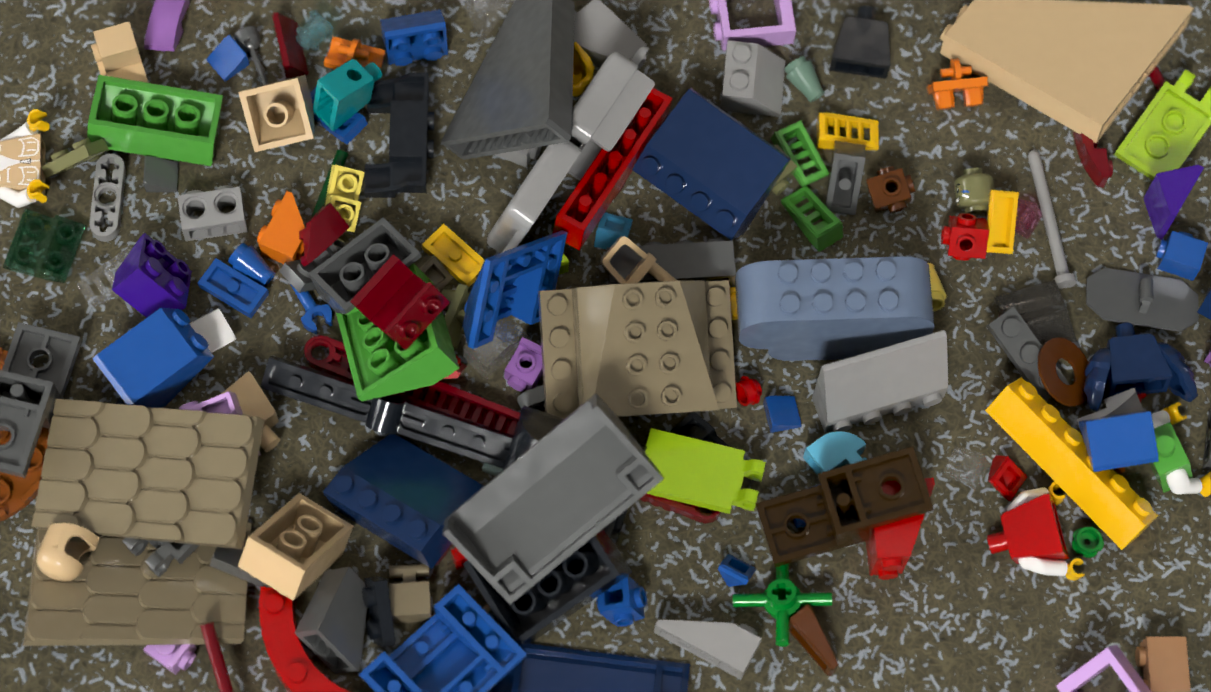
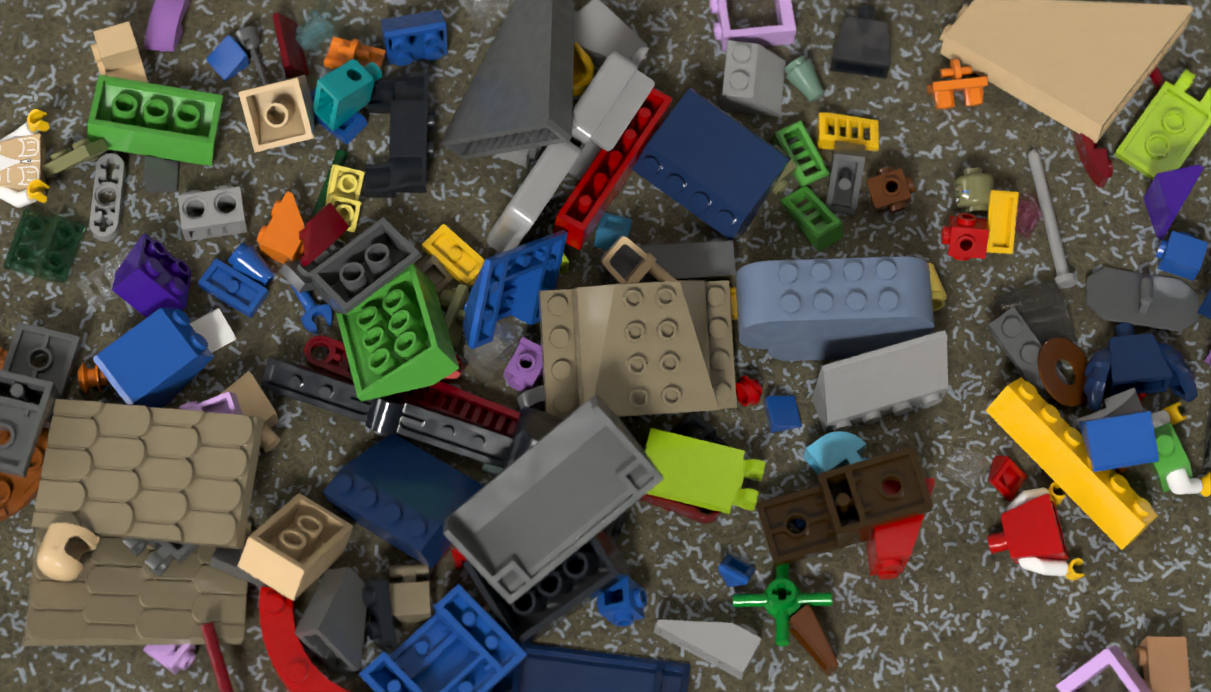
(91, 378): none -> orange wheel
(399, 302): dark red panel -> none
(1091, 534): green plate -> none

